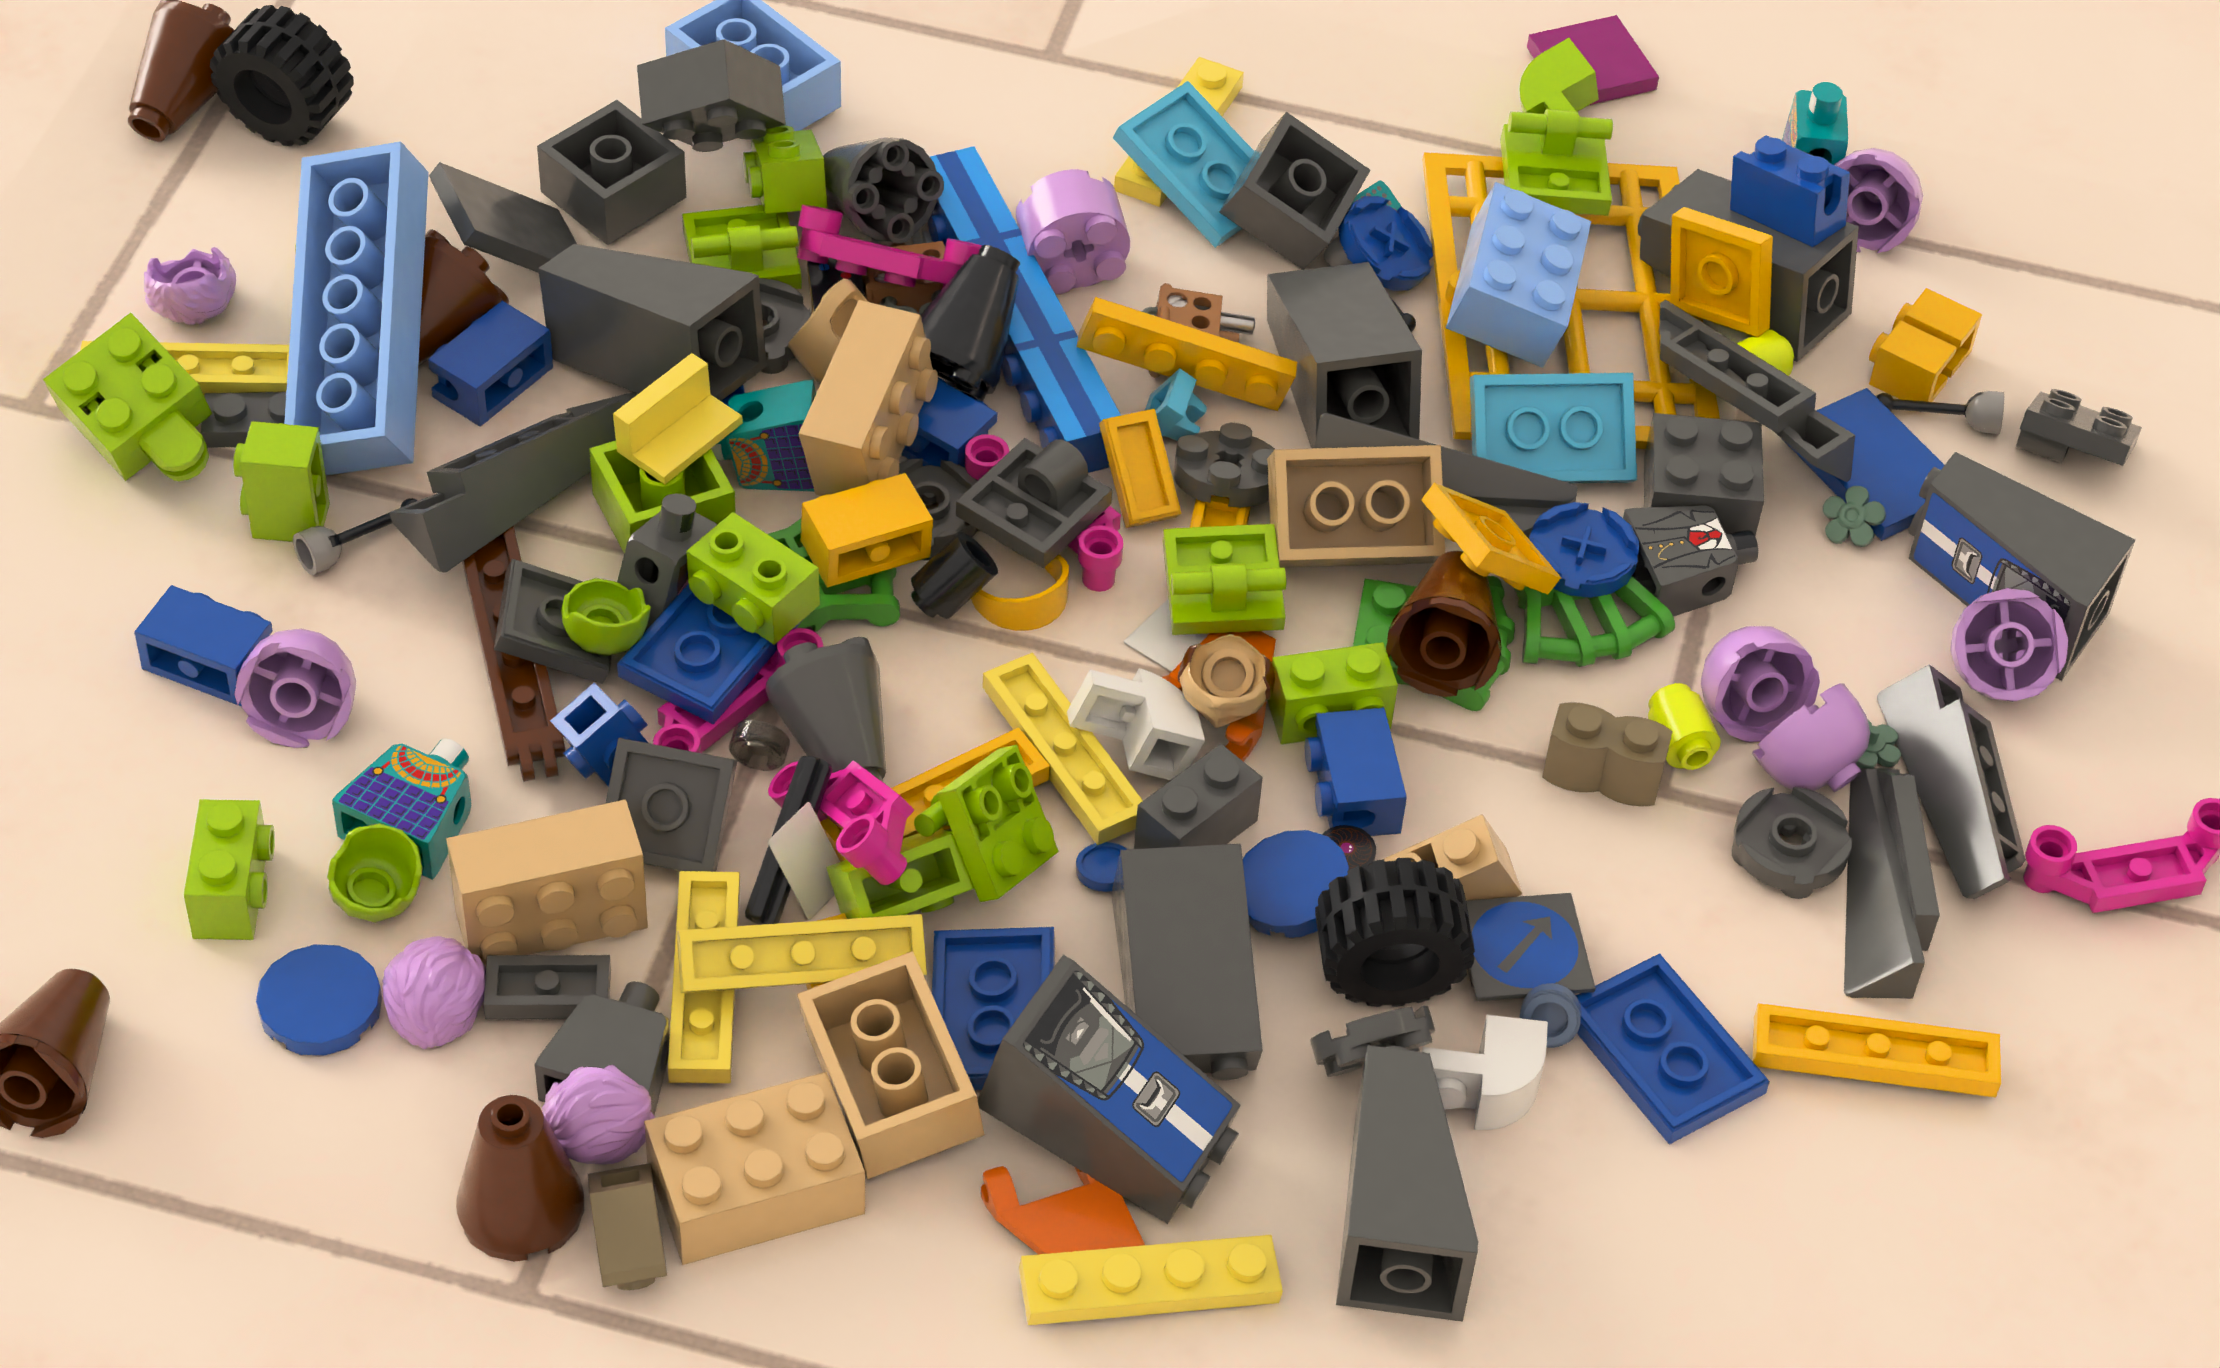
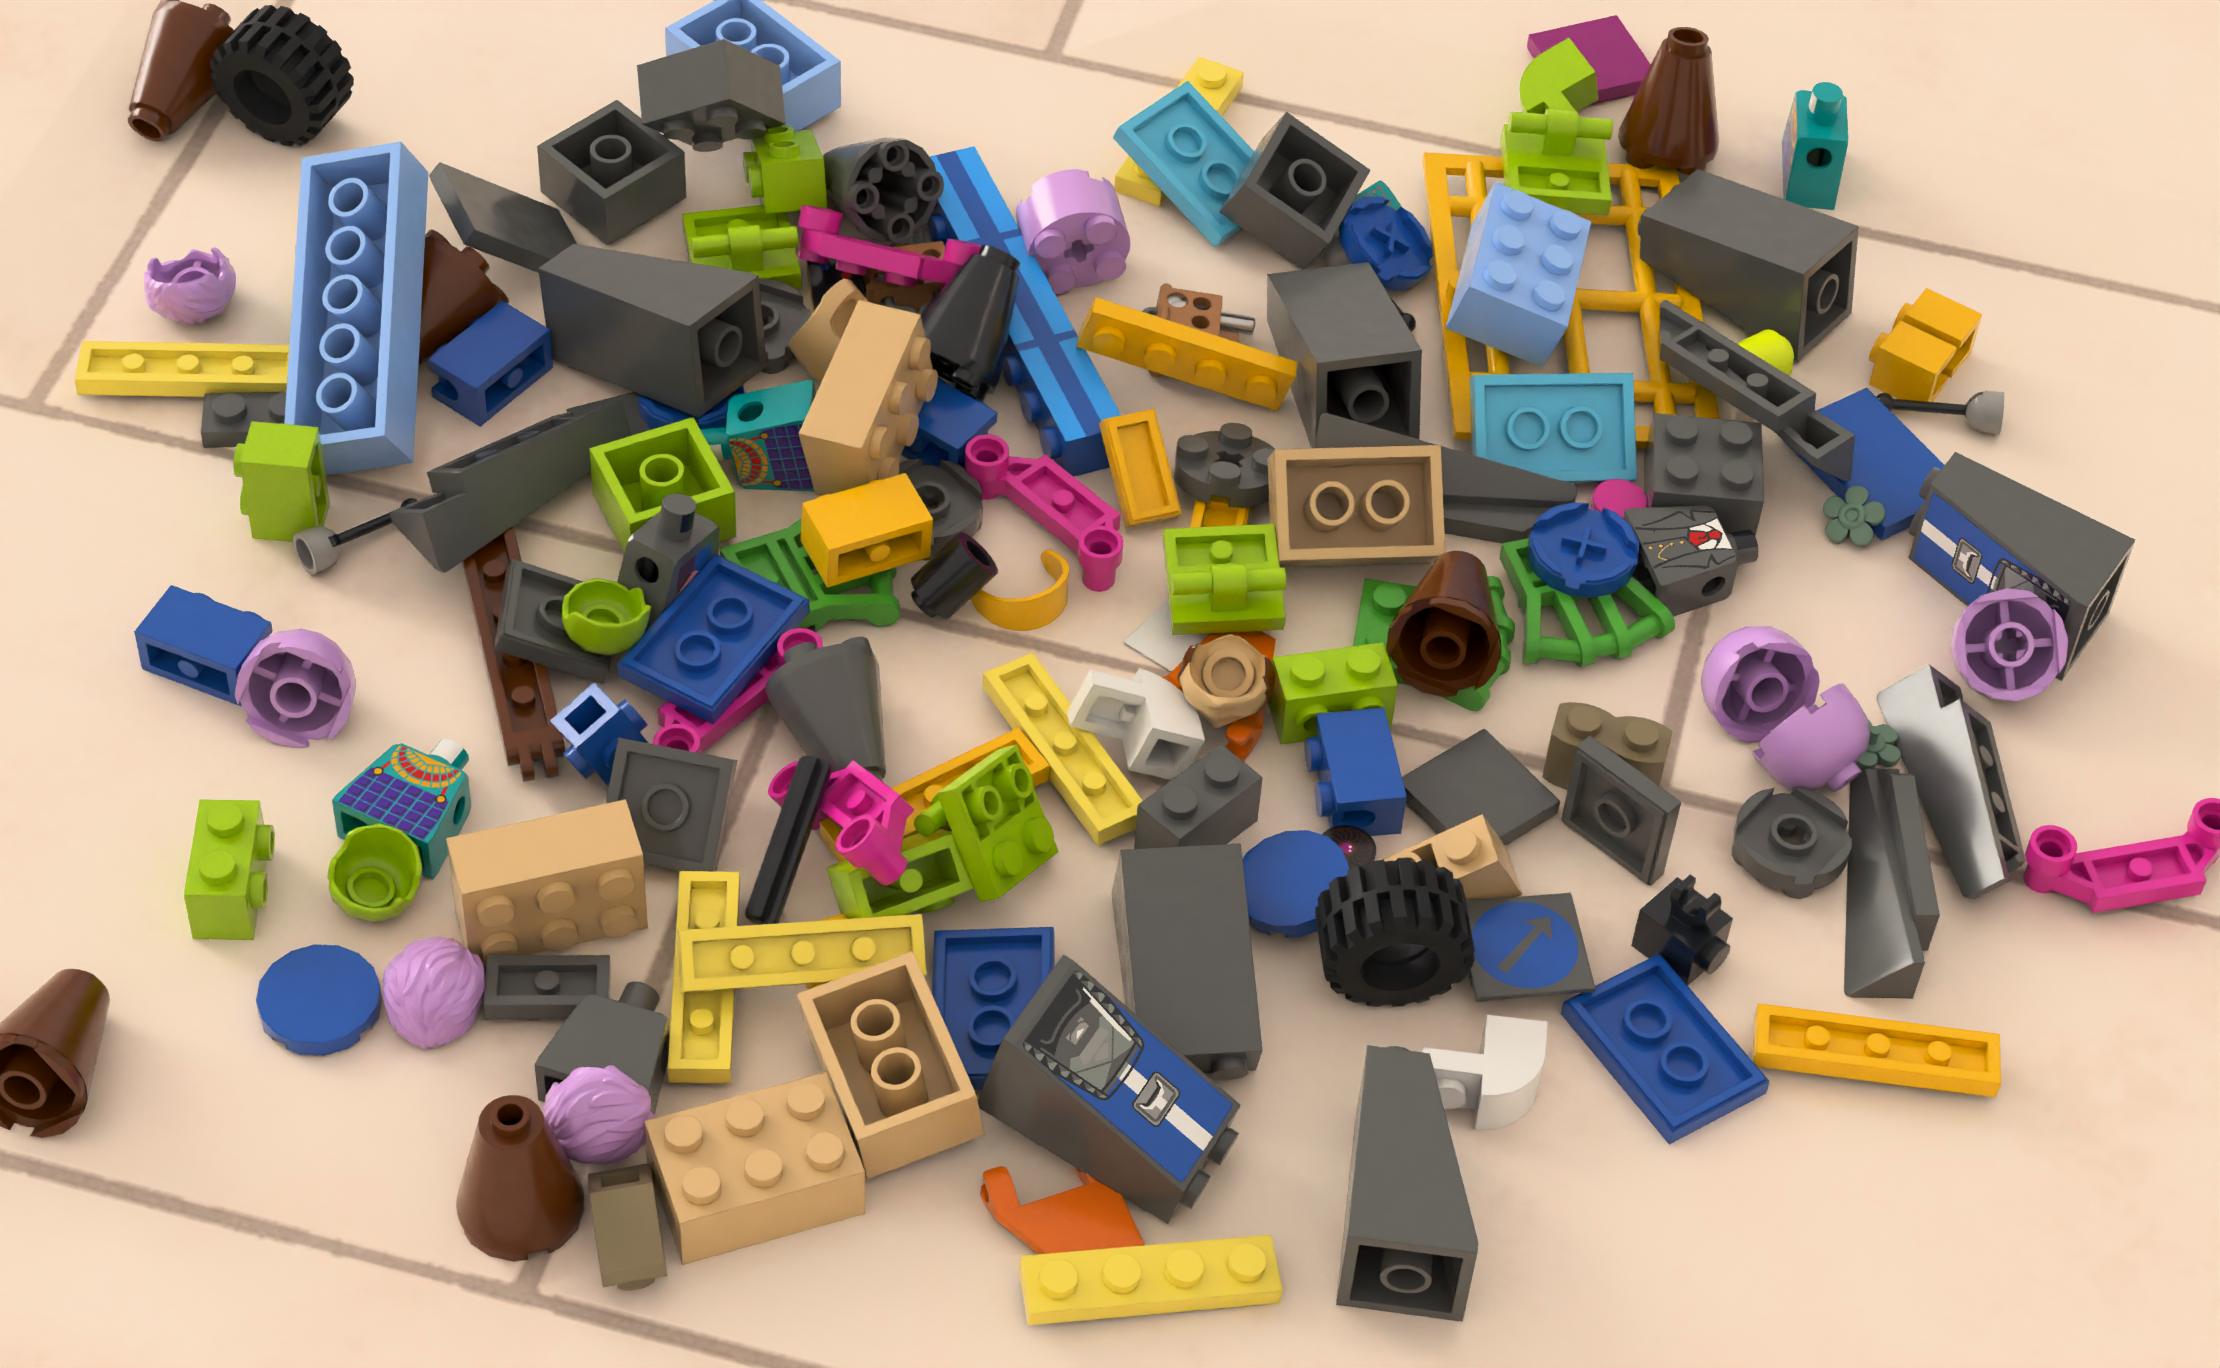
(134, 402): lime brick -> none
(673, 421): light yellow panel -> none
(753, 578): lime brick -> none
(759, 745): clear smoke tile -> none
(803, 856): white sticker -> none
(1035, 500): dark grey plate -> none
(1098, 865): blue piece -> none
(1177, 406): medium azure tile -> none
(1385, 1029): dark grey plate -> none
(1478, 780): none -> dark grey tile
(1489, 540): yellow plate -> none
(1556, 1006): sand blue tile -> none
(1618, 496): none -> dark pink tile
(1620, 810): none -> dark grey tile
(1675, 107): none -> reddish brown cone
(1684, 929): none -> black brick
(1693, 734): neon yellow brick -> none
(1721, 271): yellow plate -> none
(1790, 191): blue brick -> none
(1881, 197): lavender cylinder -> none
(2060, 422): dark grey plate -> none

